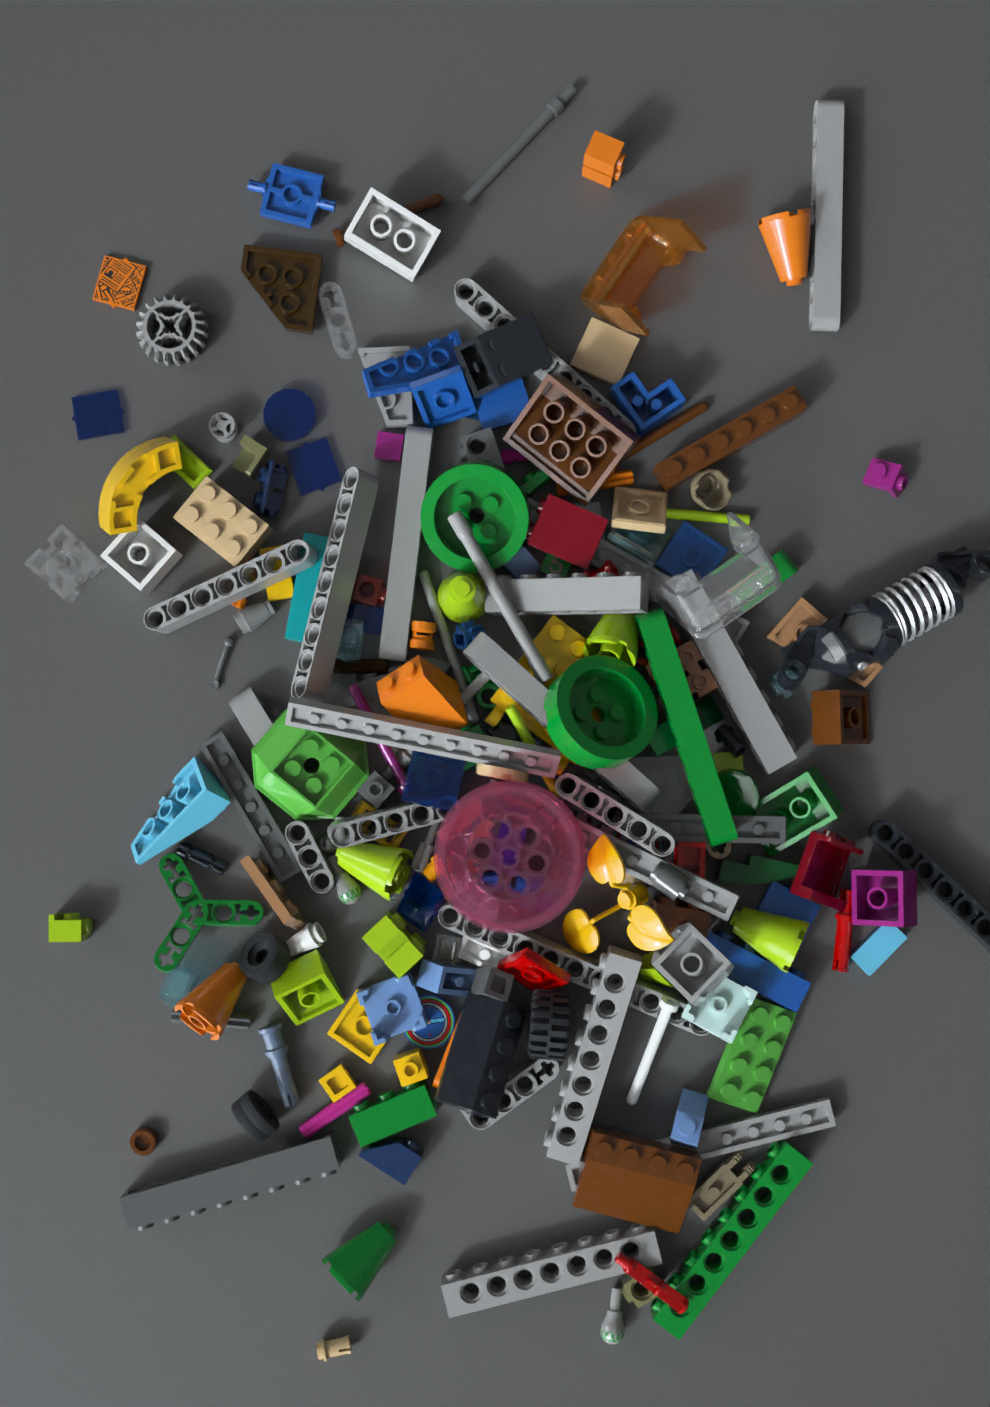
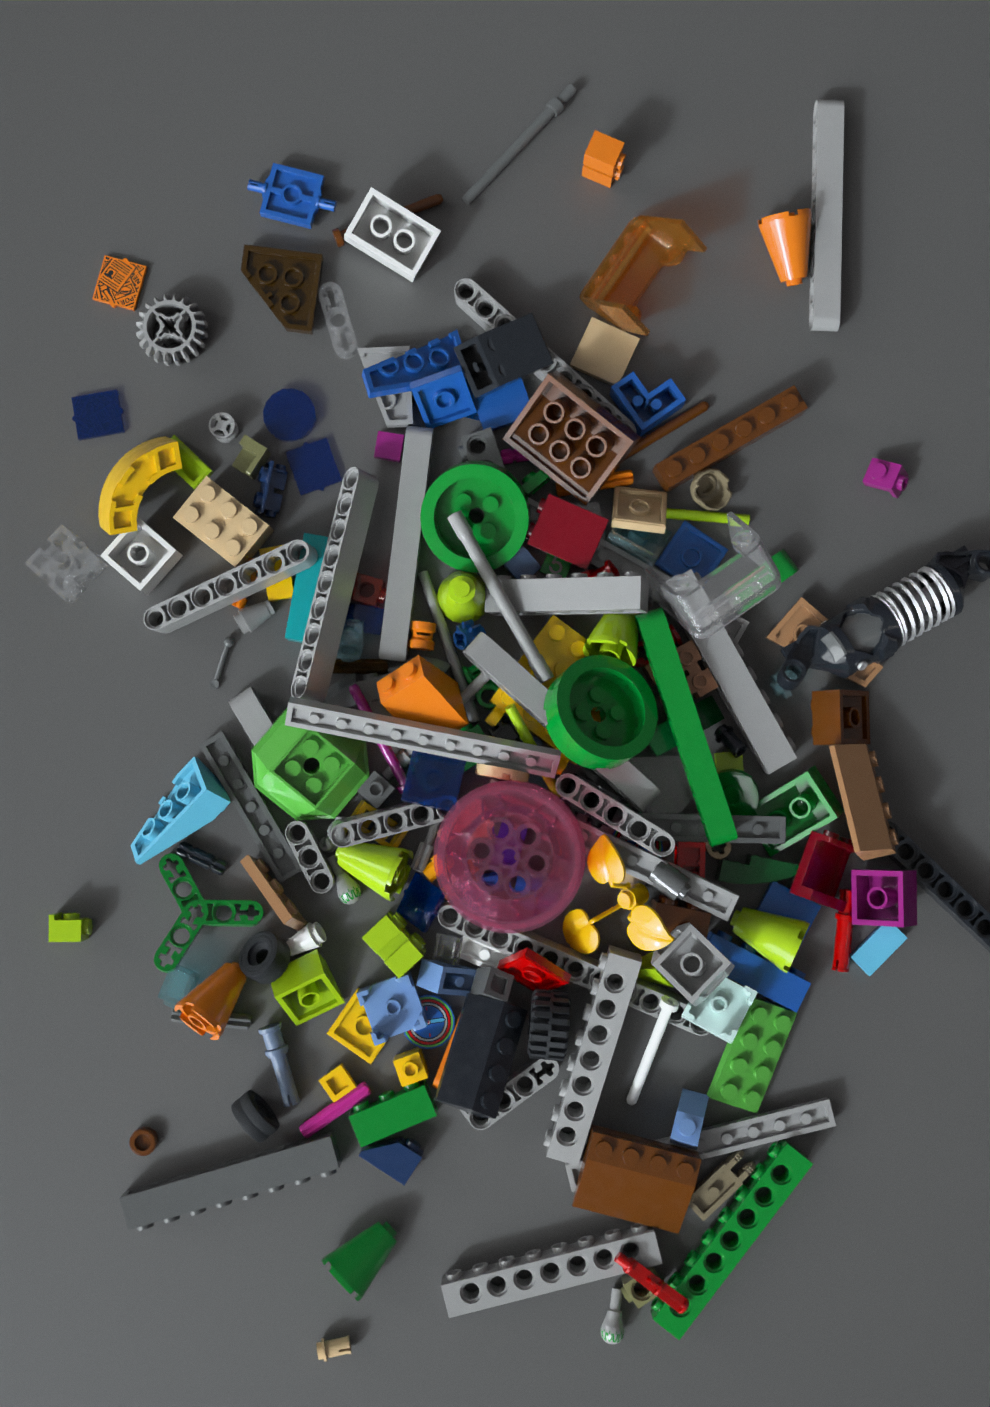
(863, 800): none -> medium nougat slope

